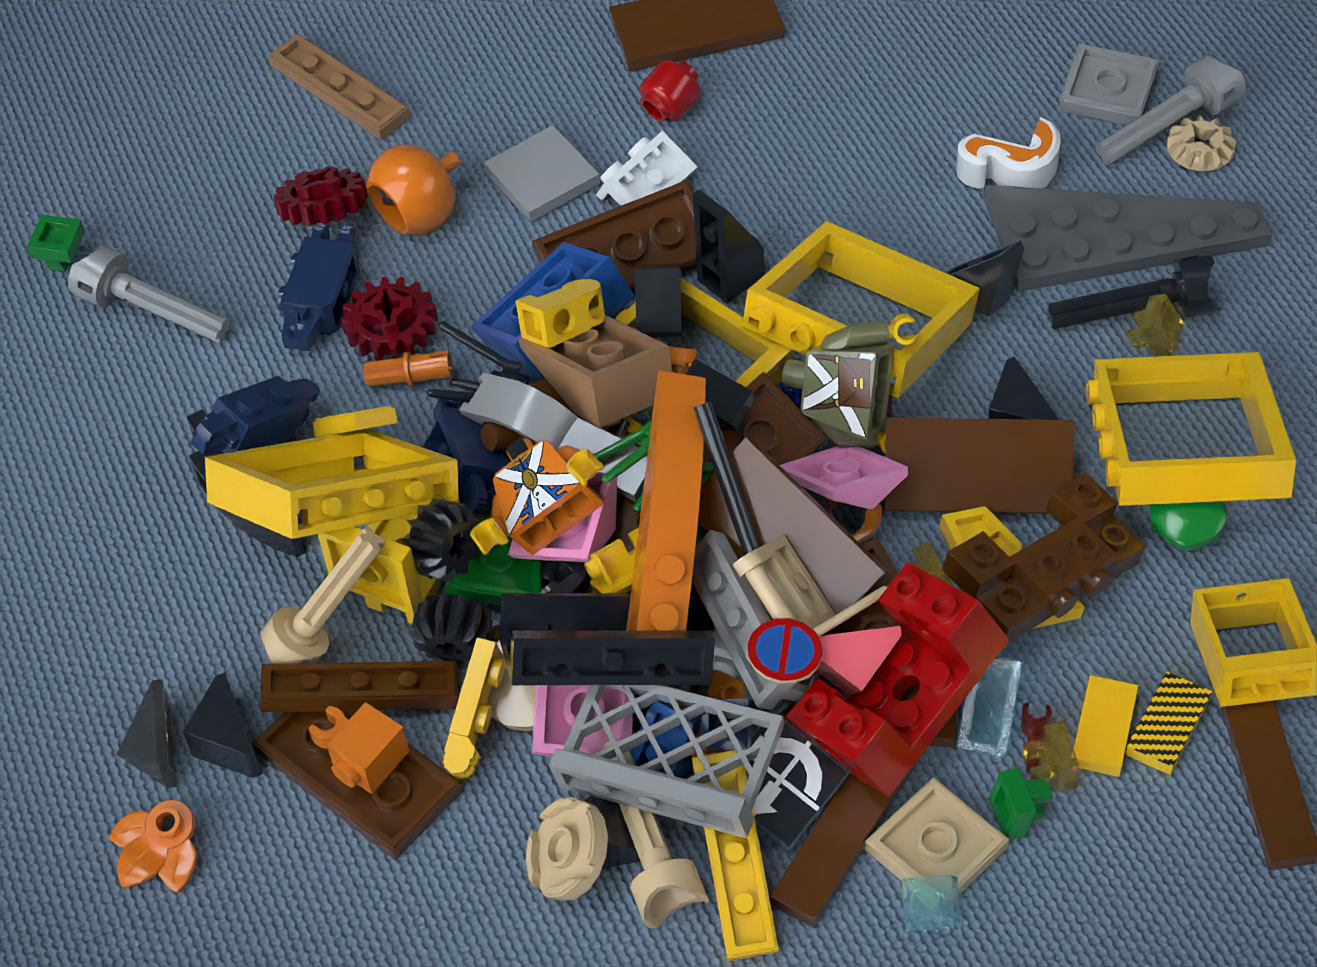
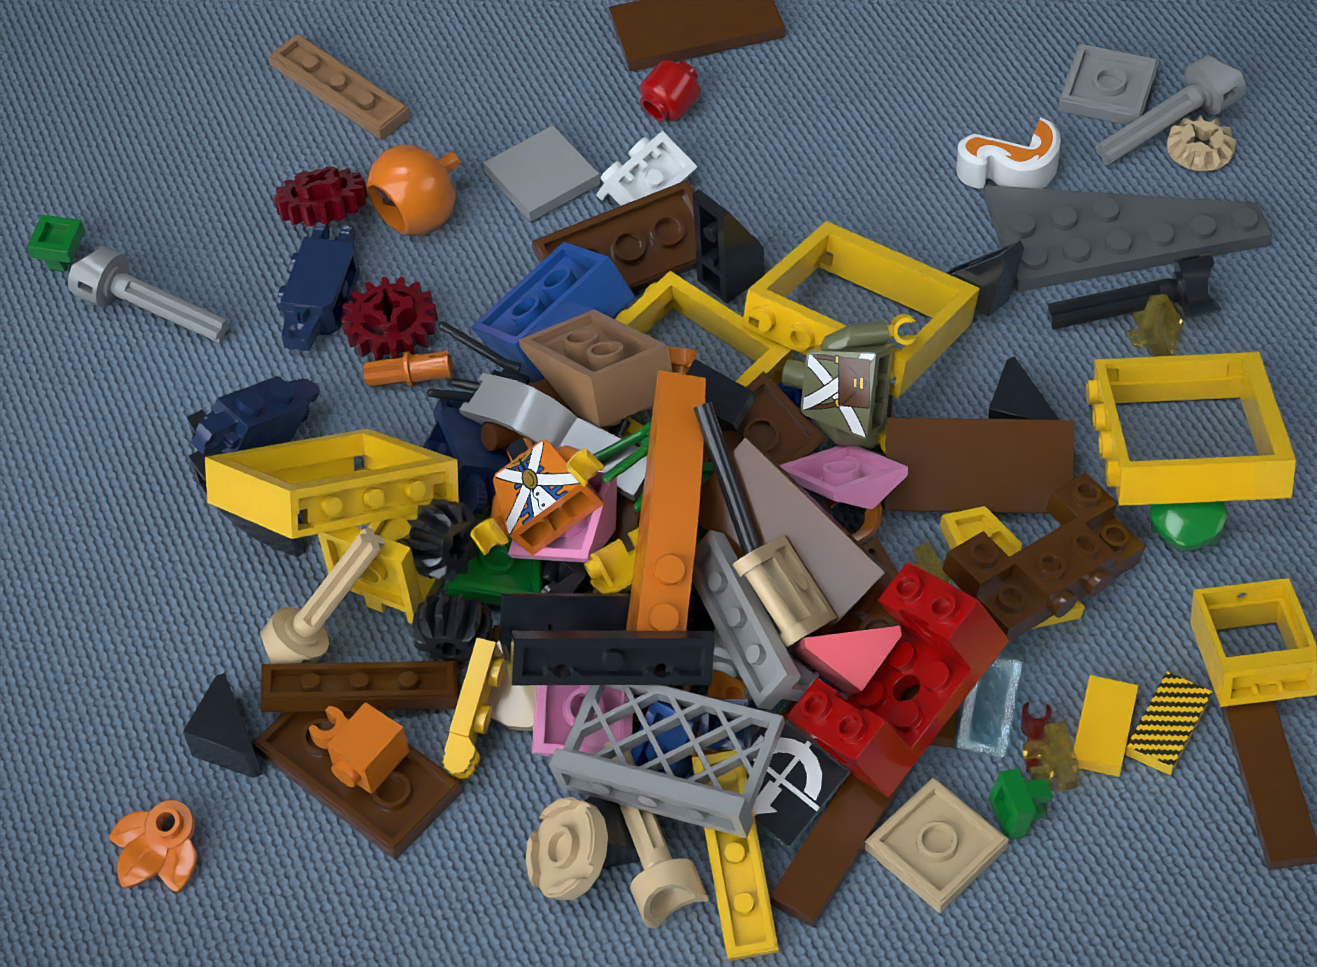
(151, 737): clear smoke slope -> none
(354, 421): yellow tile -> none
(561, 313): yellow leg -> none
(659, 299): black slope -> none
(790, 649): piece -> none
(931, 903): clear light blue plate -> none

